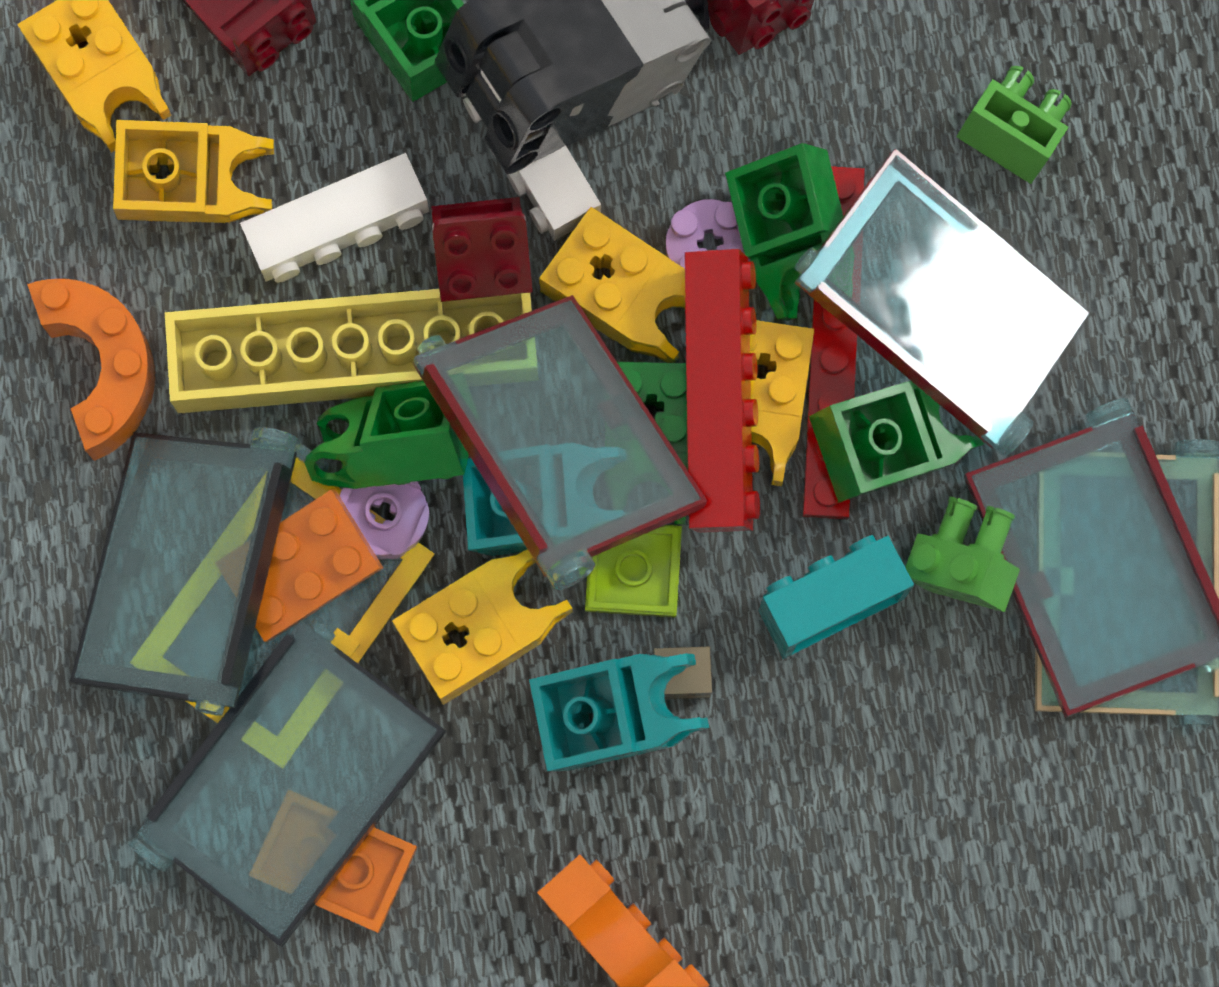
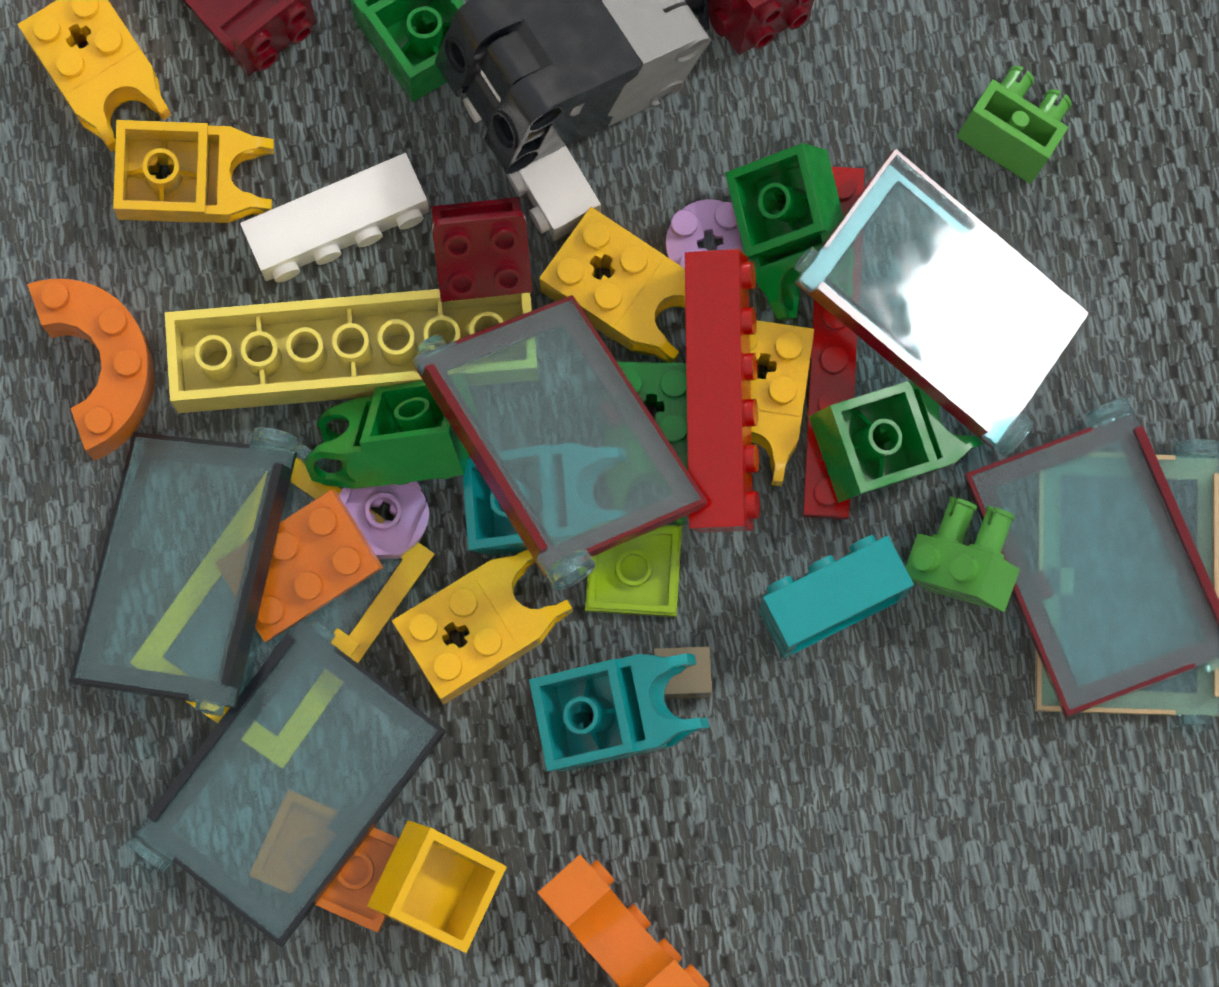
(437, 886): none -> yellow piece

